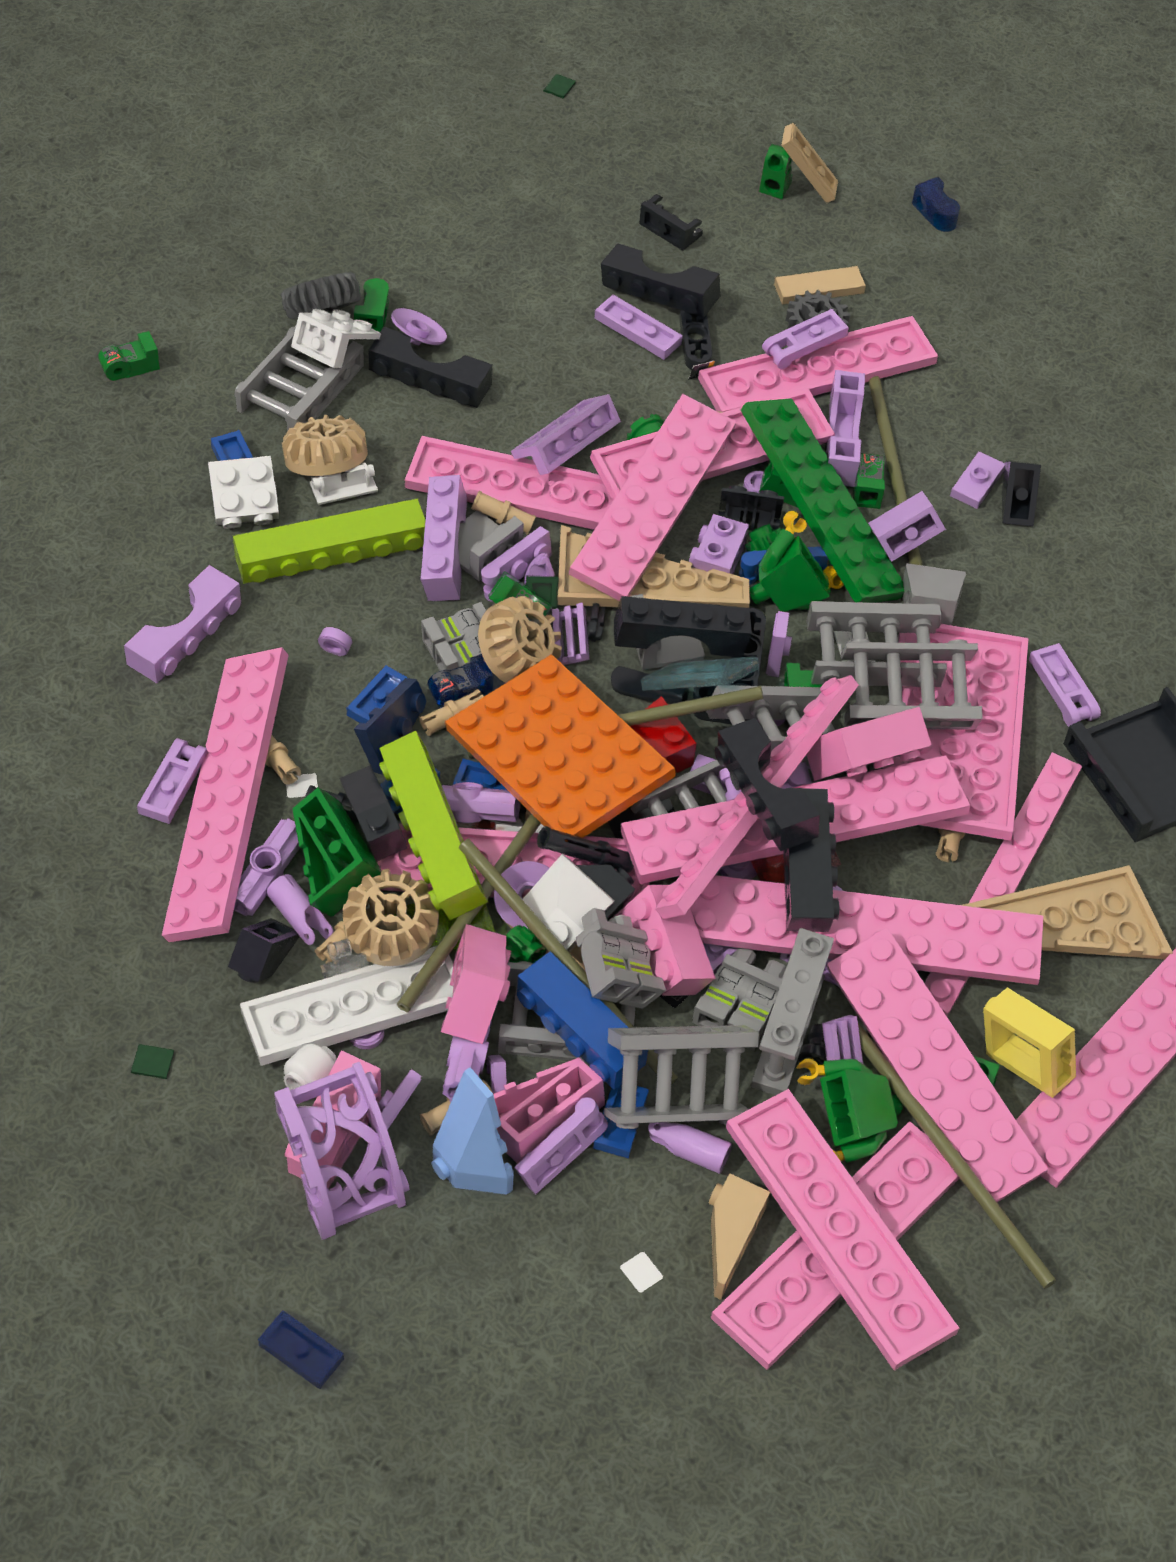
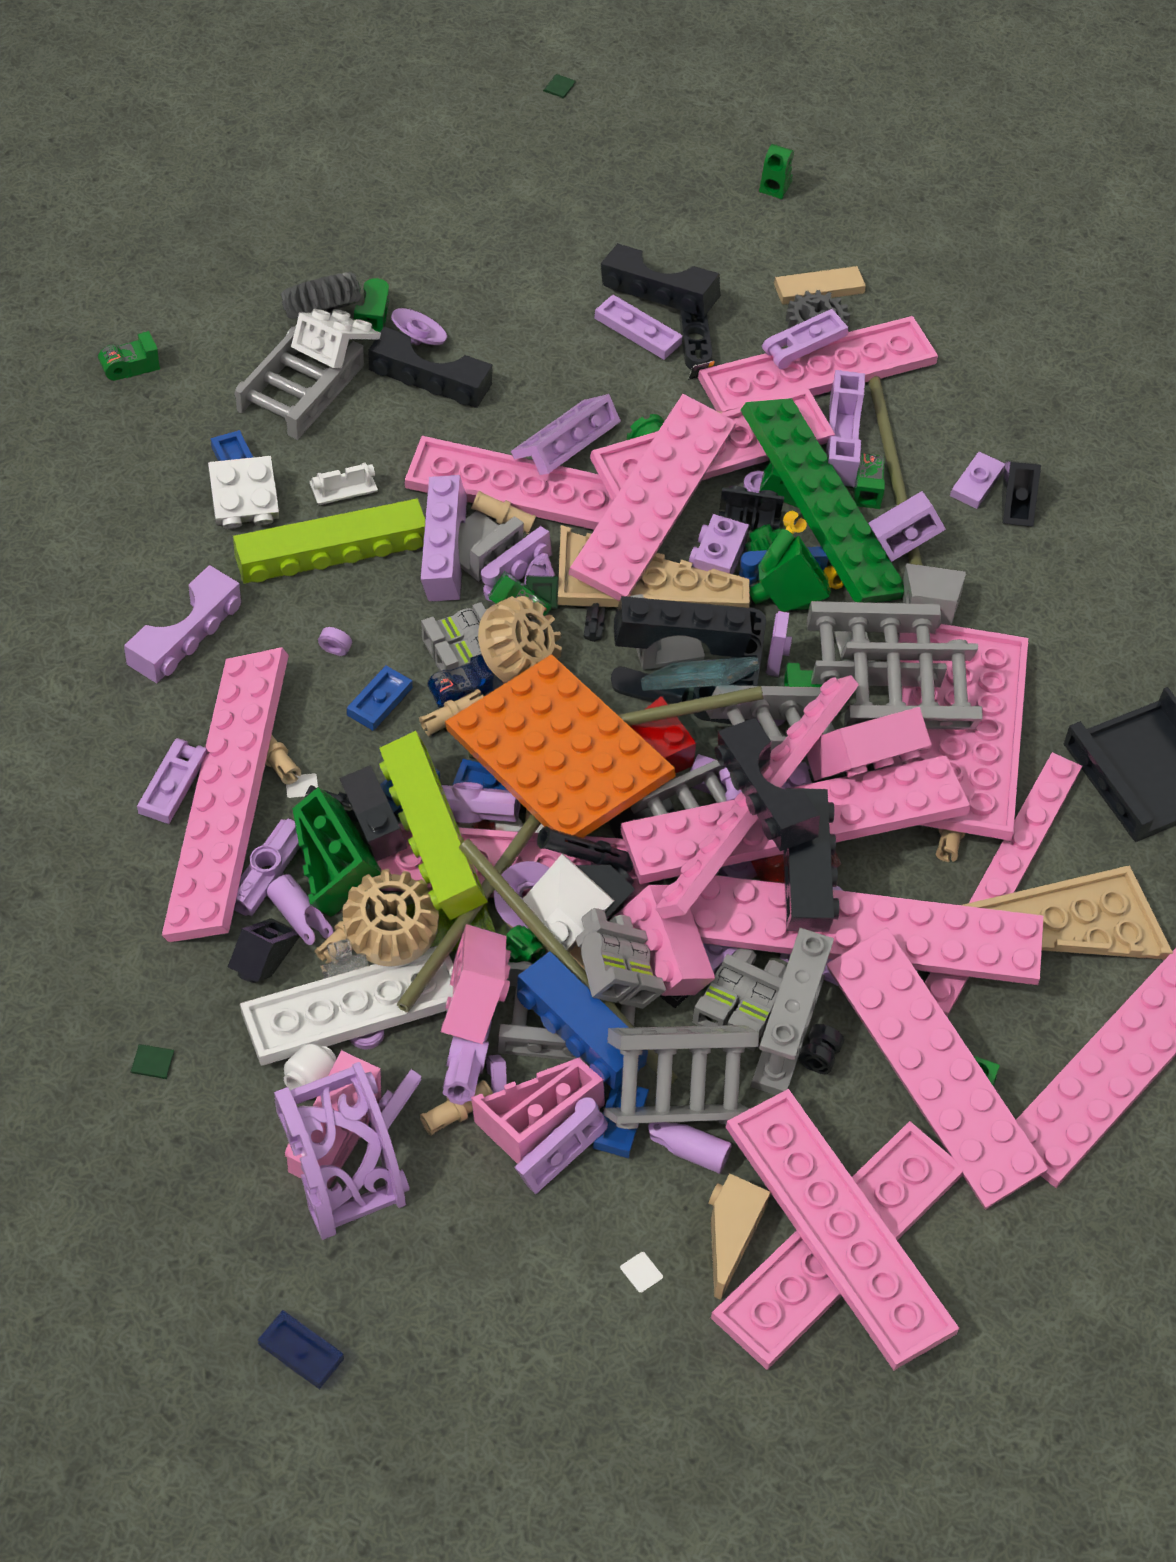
(324, 446): tan gear -> none
(391, 720): dark blue wing -> none
(468, 1143): light blue wedge -> none
(568, 615): lavender tile -> none
(668, 225): black hinge -> none
(809, 162): tan tile -> none
(848, 1039): lavender tile -> none
(856, 1105): green torso -> none
(936, 205): clear blue leg -> none
(956, 1162): olive piece -> none
(1046, 1068): light yellow window -> none
(1064, 684): lavender plate -> none

